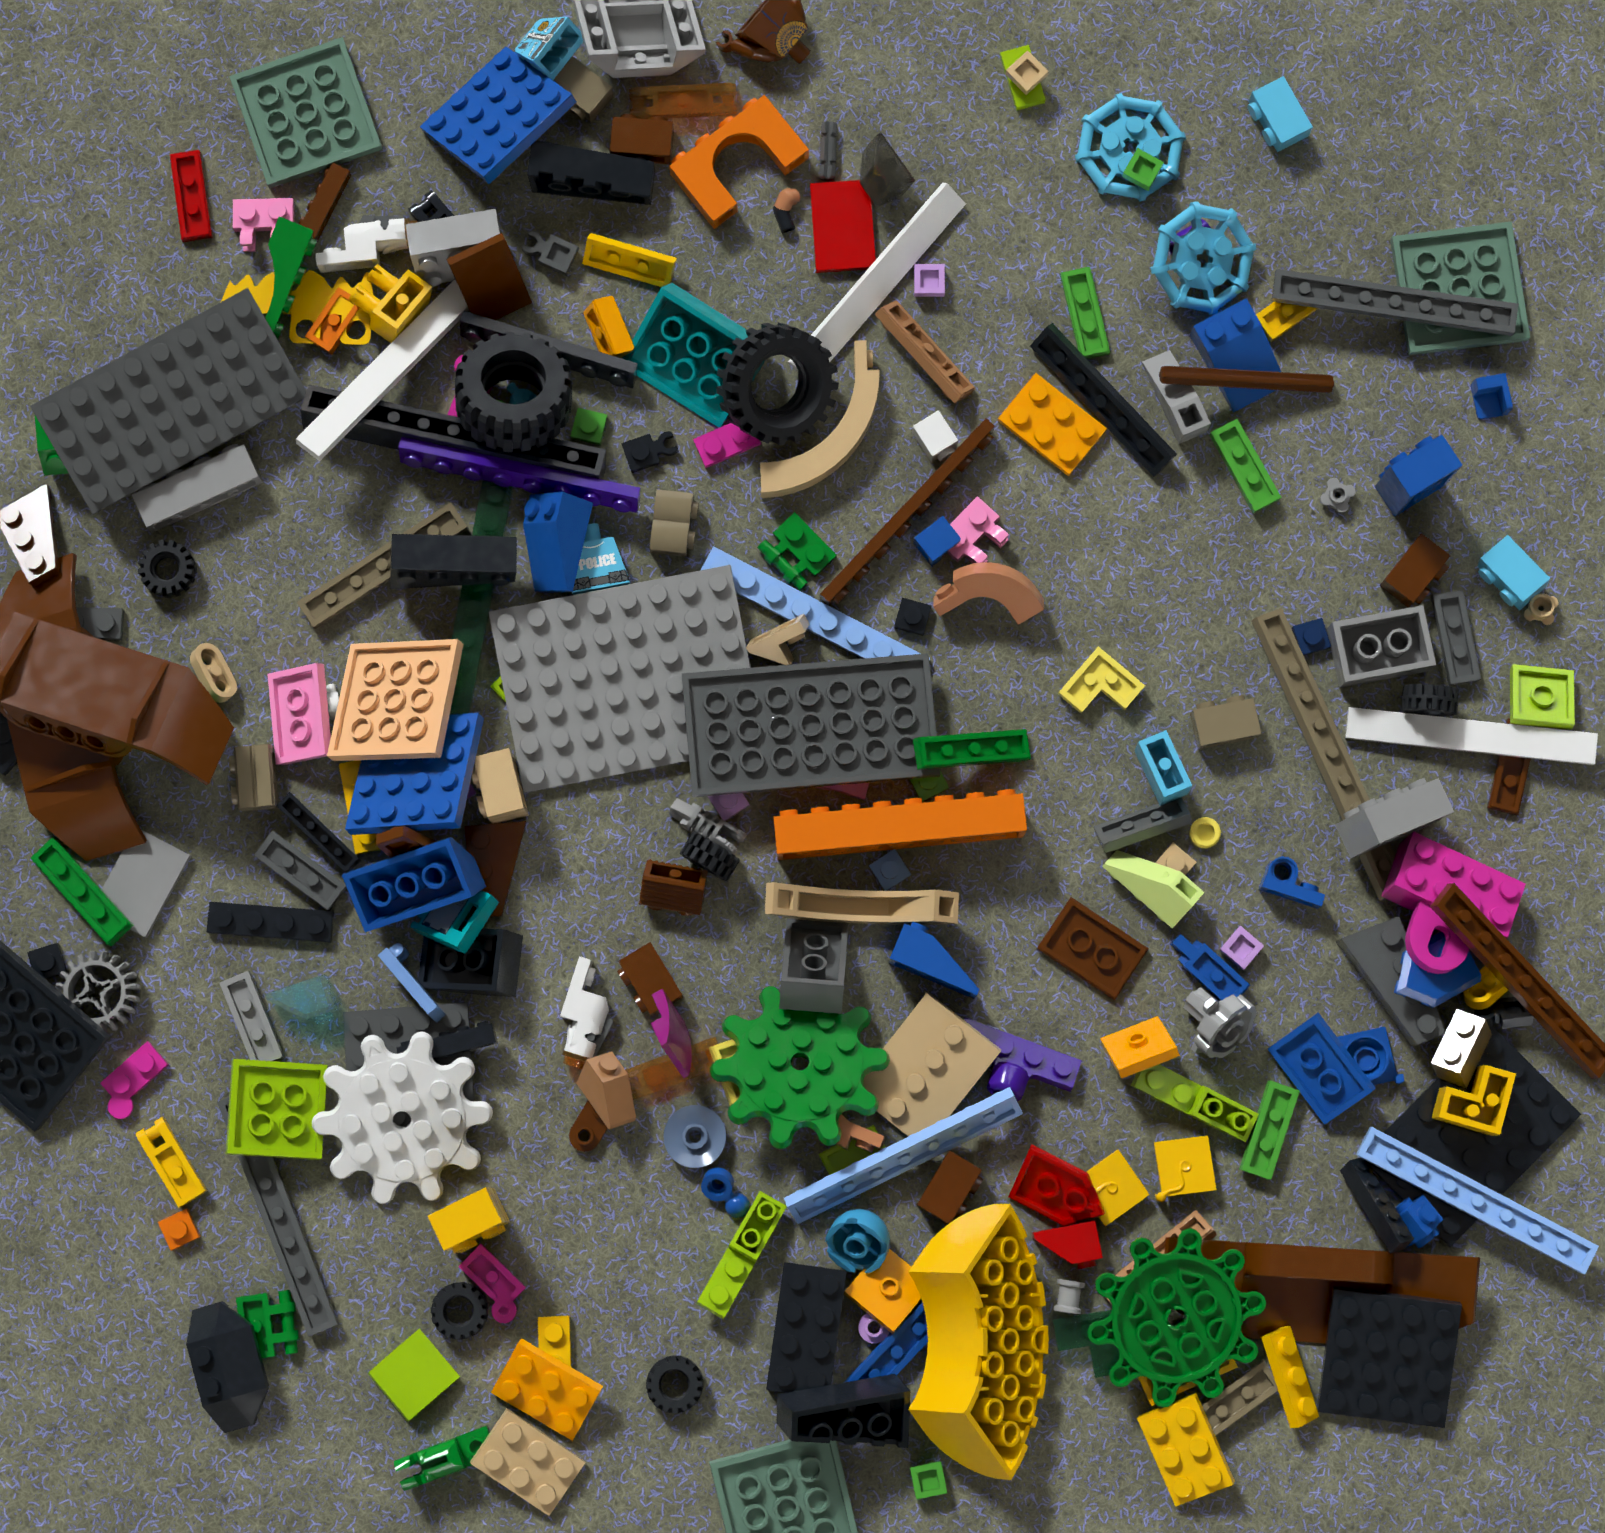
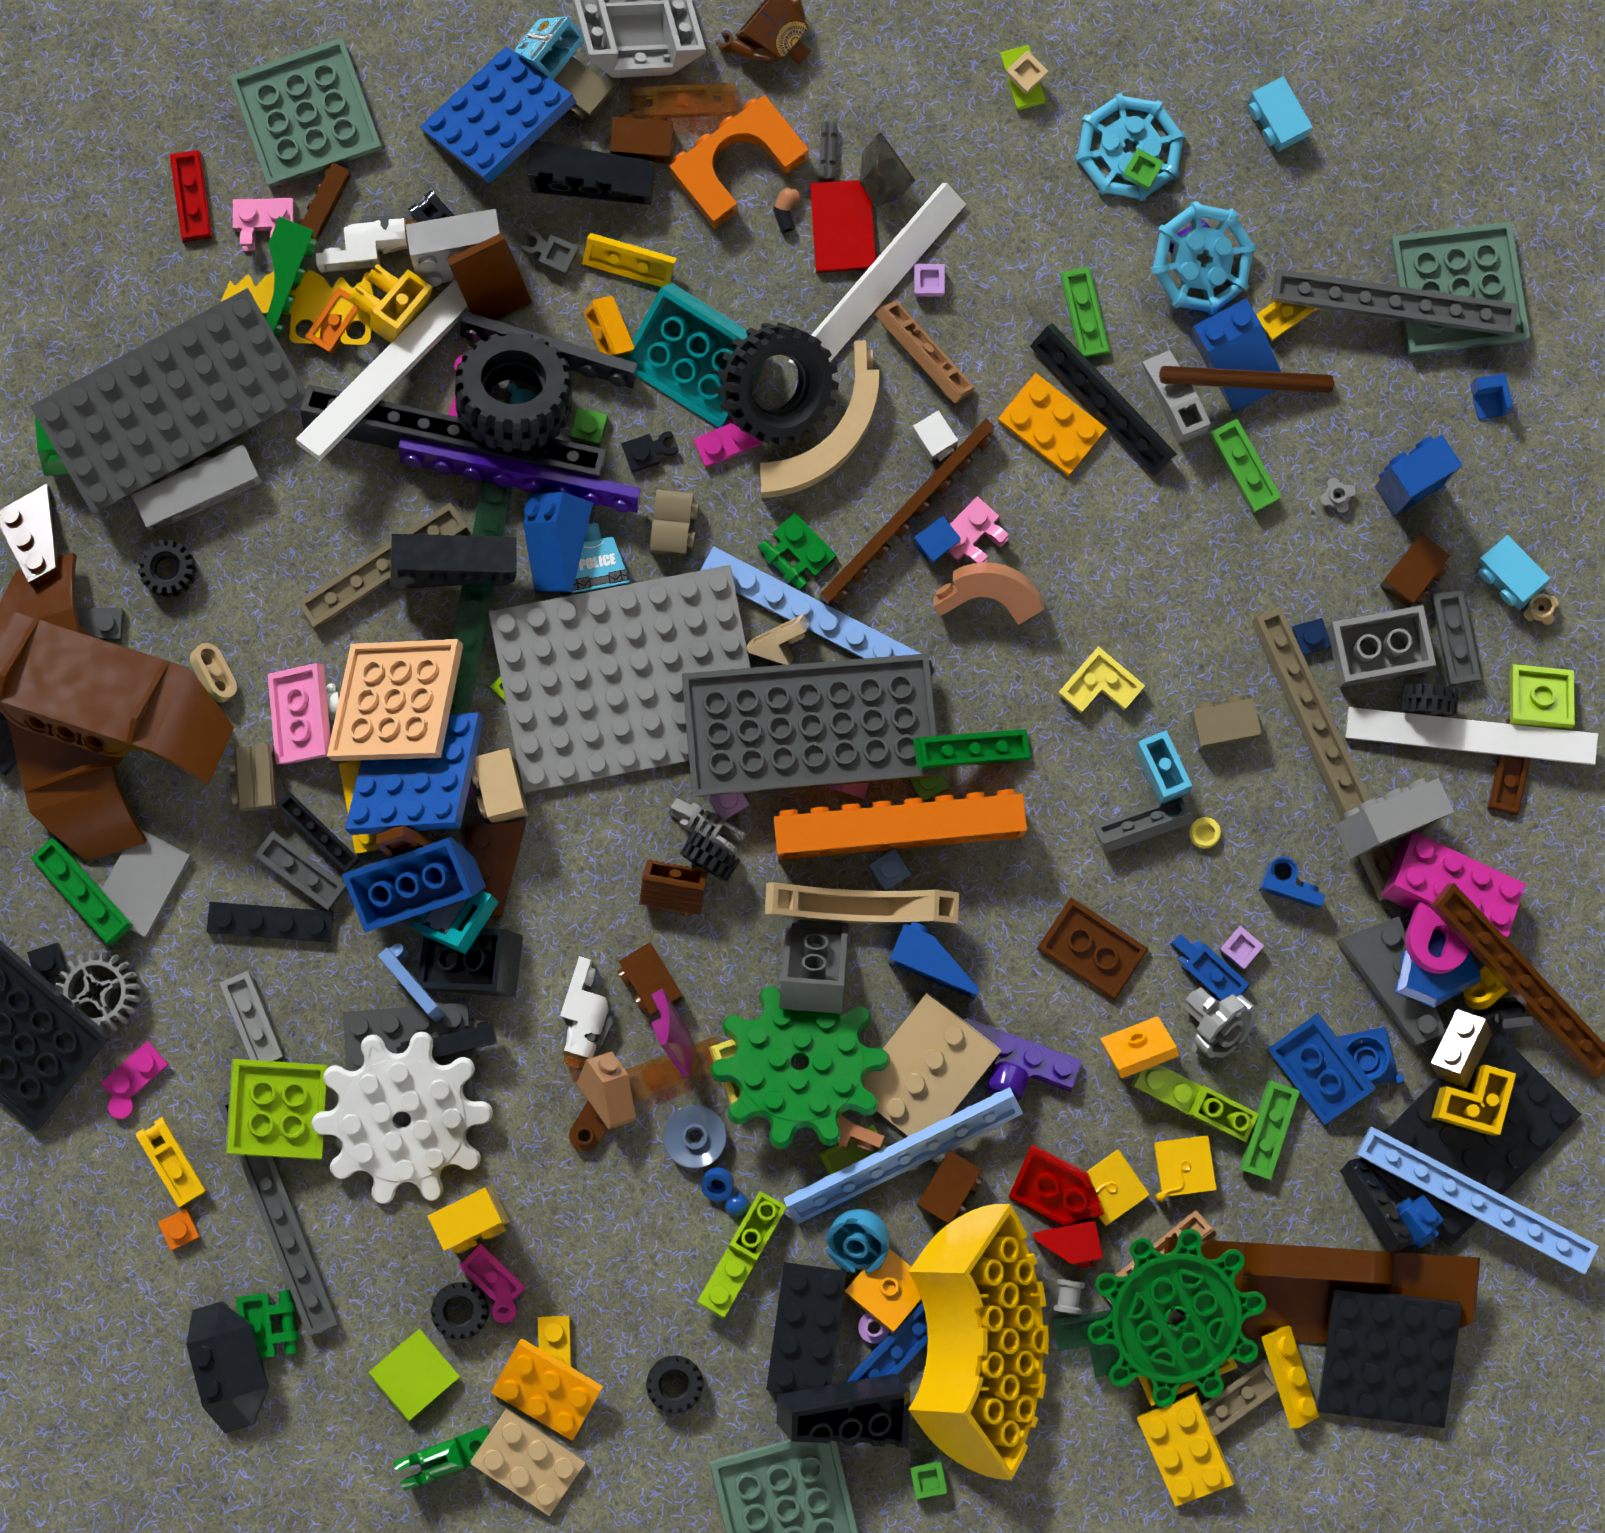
(308, 999): clear light blue slope -> none
(912, 616): black plate -> none
(1157, 886): yellowish green slope -> none
(1176, 859): tan plate -> none

